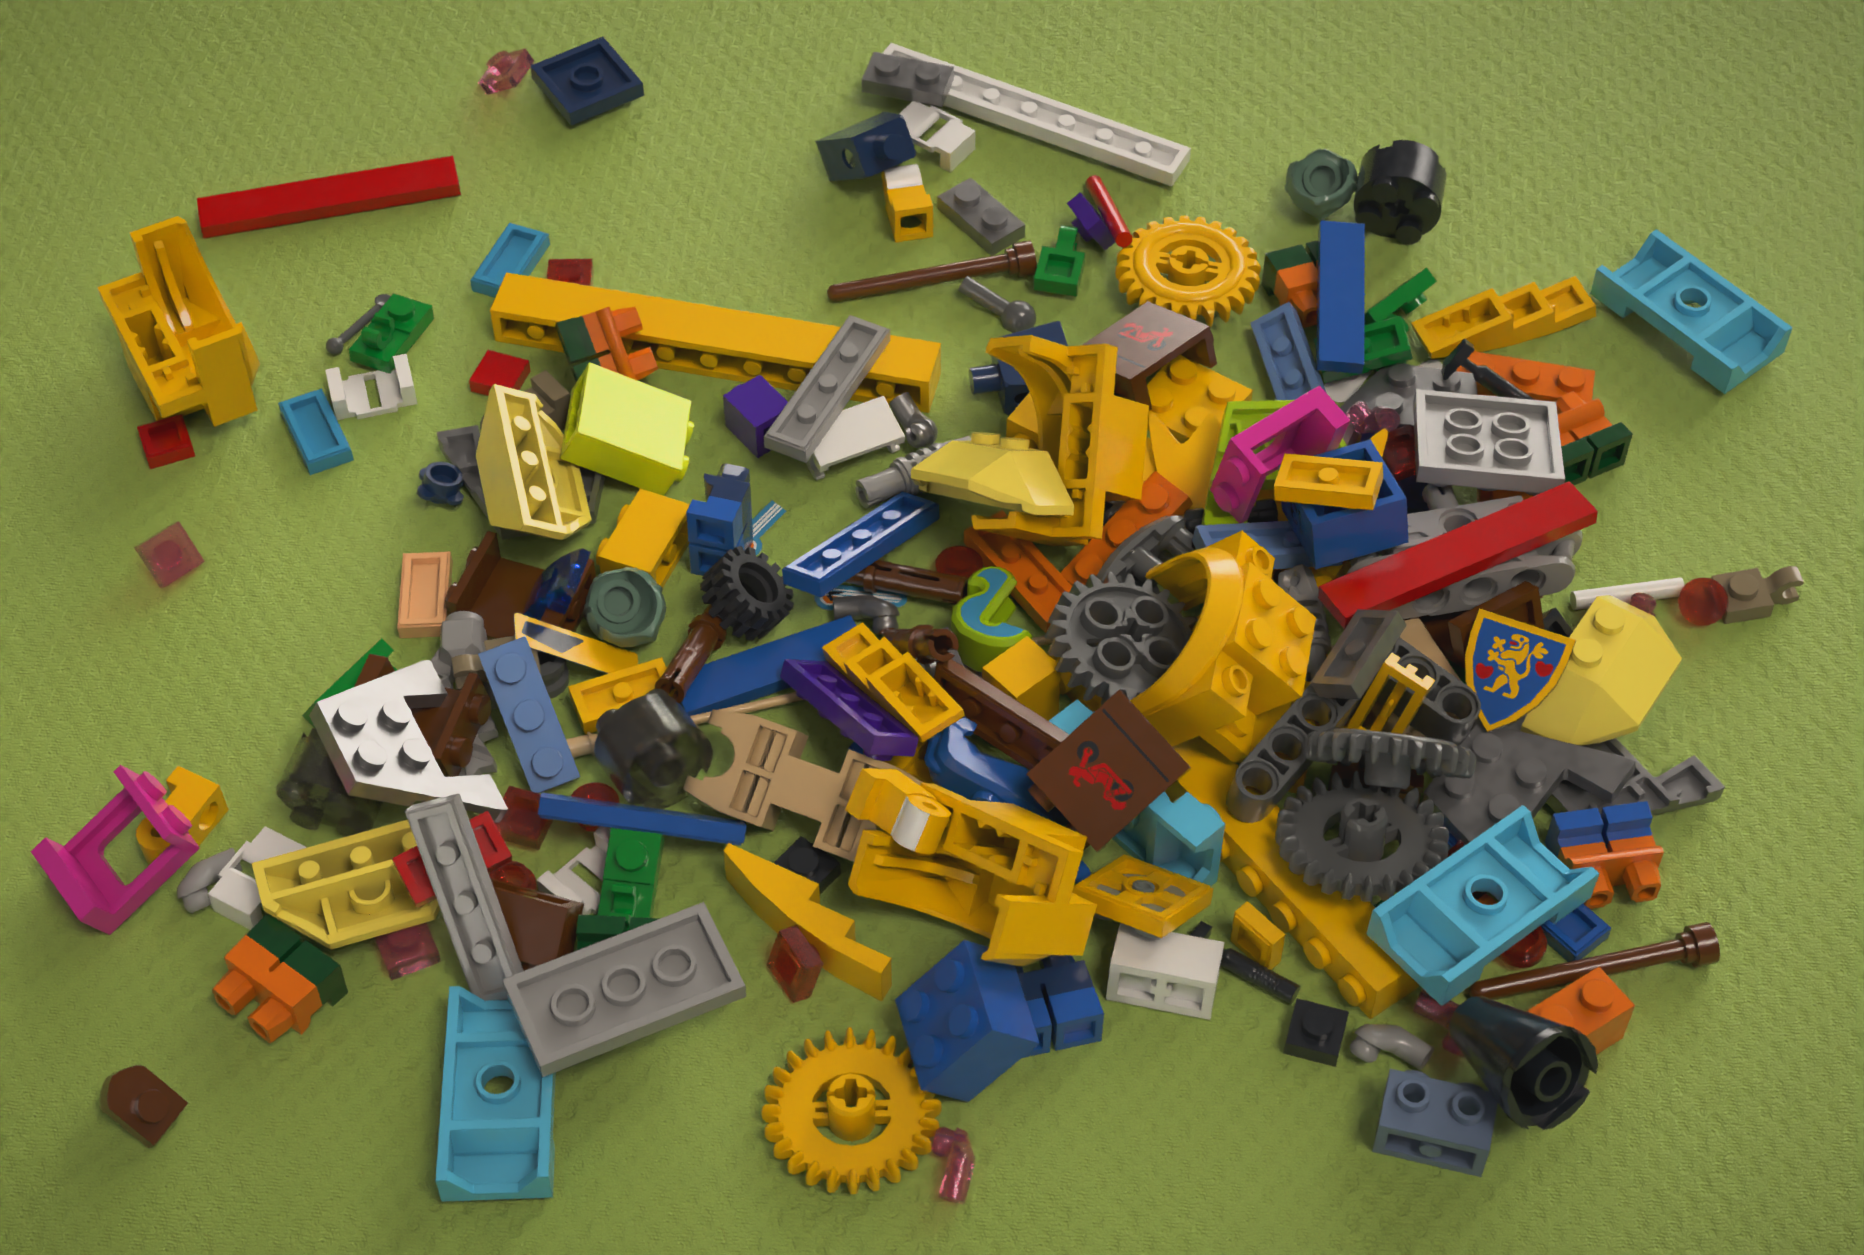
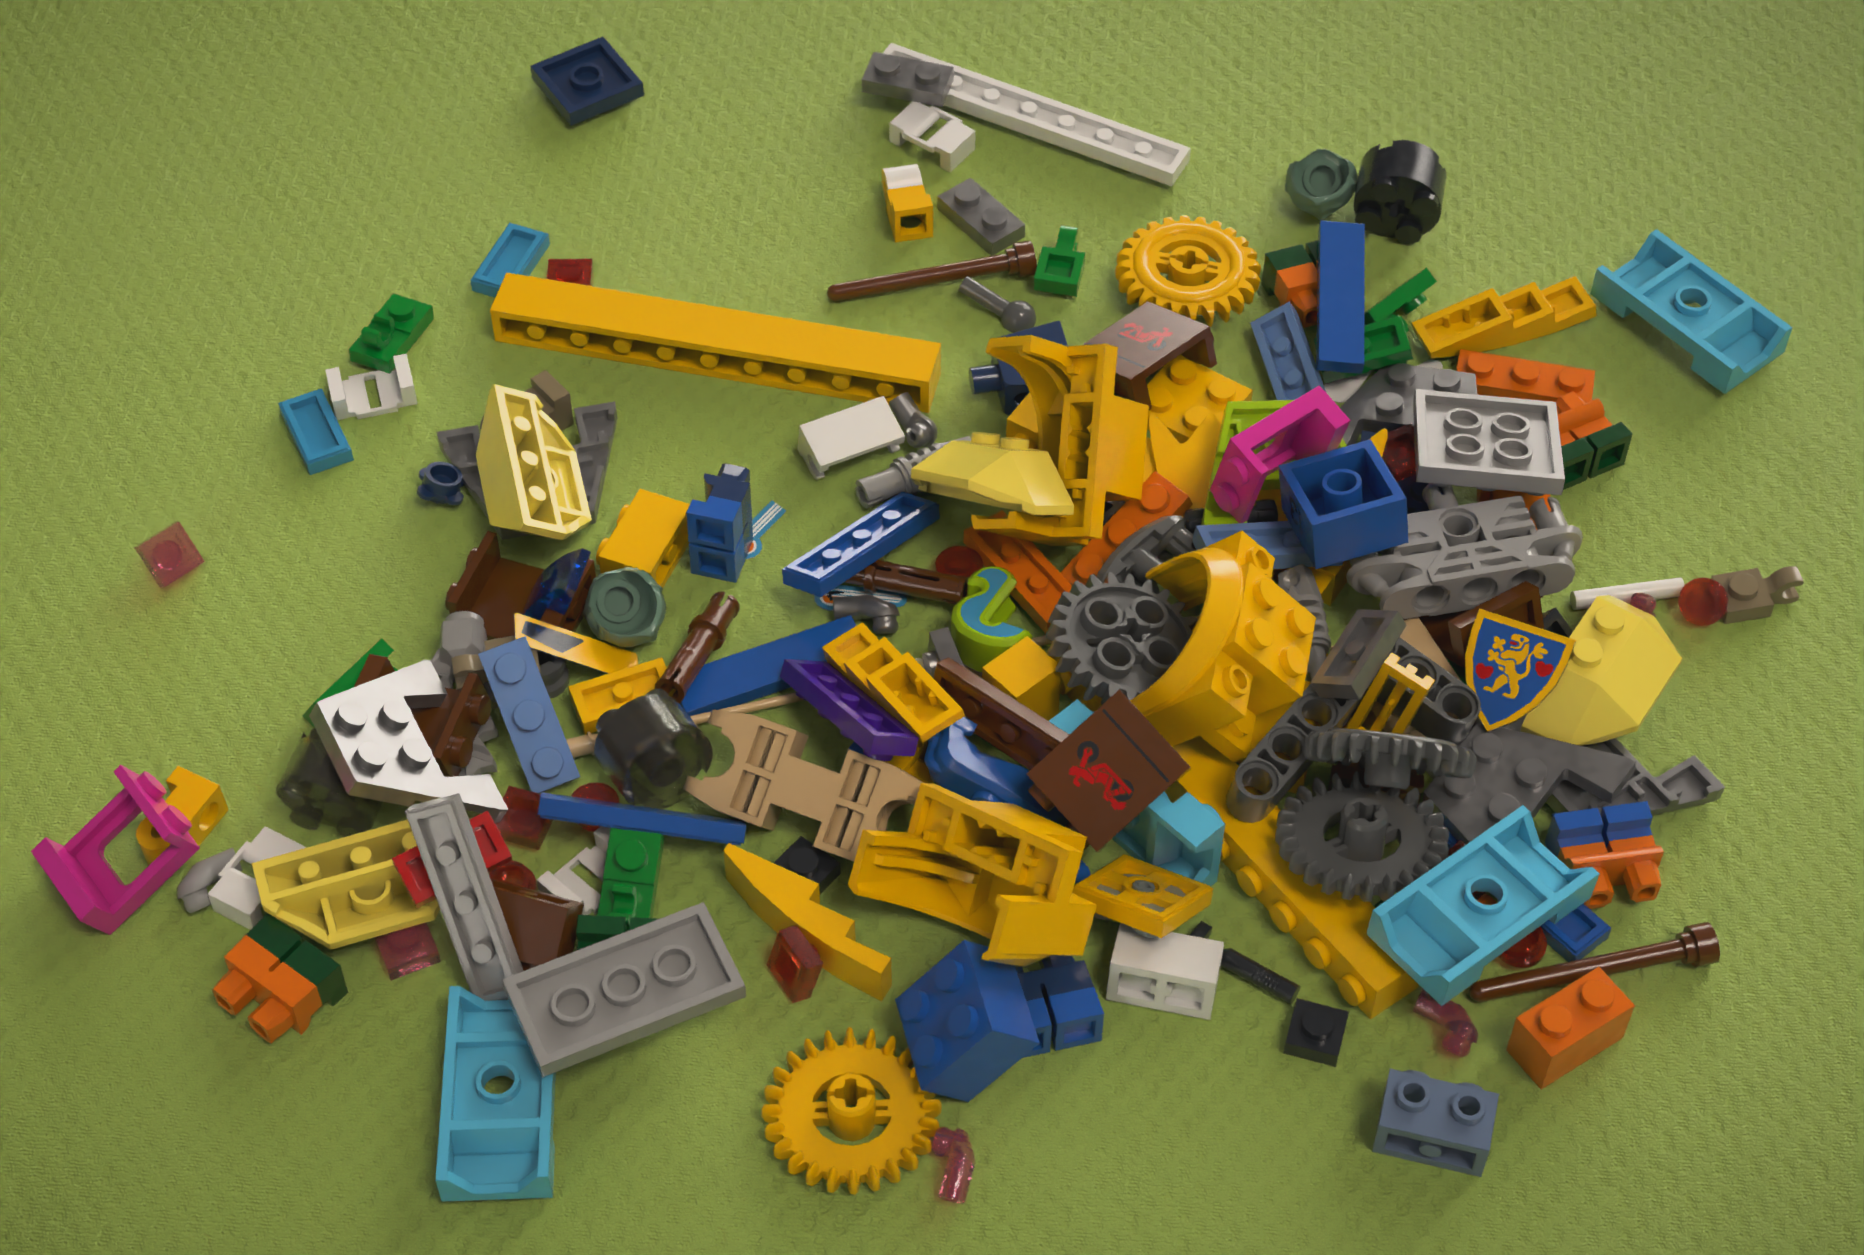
(140, 1103): reddish brown plate -> none
(166, 441): red tile -> none
(180, 331): yellow piece -> none
(328, 196): red tile -> none
(335, 345): dark grey hinge -> none
(423, 593): light nougat tile -> none
(499, 370): red tile -> none
(505, 70): plate -> none
(603, 332): orange hips -> none
(627, 430): neon yellow brick -> none
(746, 593): black tyre -> none
(752, 411): dark purple brick -> none
(827, 389): light grey tile -> none
(875, 146): dark blue torso -> none
(899, 808): yellow leg -> none
(923, 642): reddish brown pin -> none
(1090, 222): dark purple plate -> none
(1109, 211): red bar -> none
(1257, 936): yellow tile -> none
(1328, 481): yellow plate -> none
(1372, 420): clear pink arm -> none
(1391, 1038): light grey arm -> none
(1459, 553): red tile -> none
(1481, 373): black piece -> none
(1525, 1060): black cone -> none

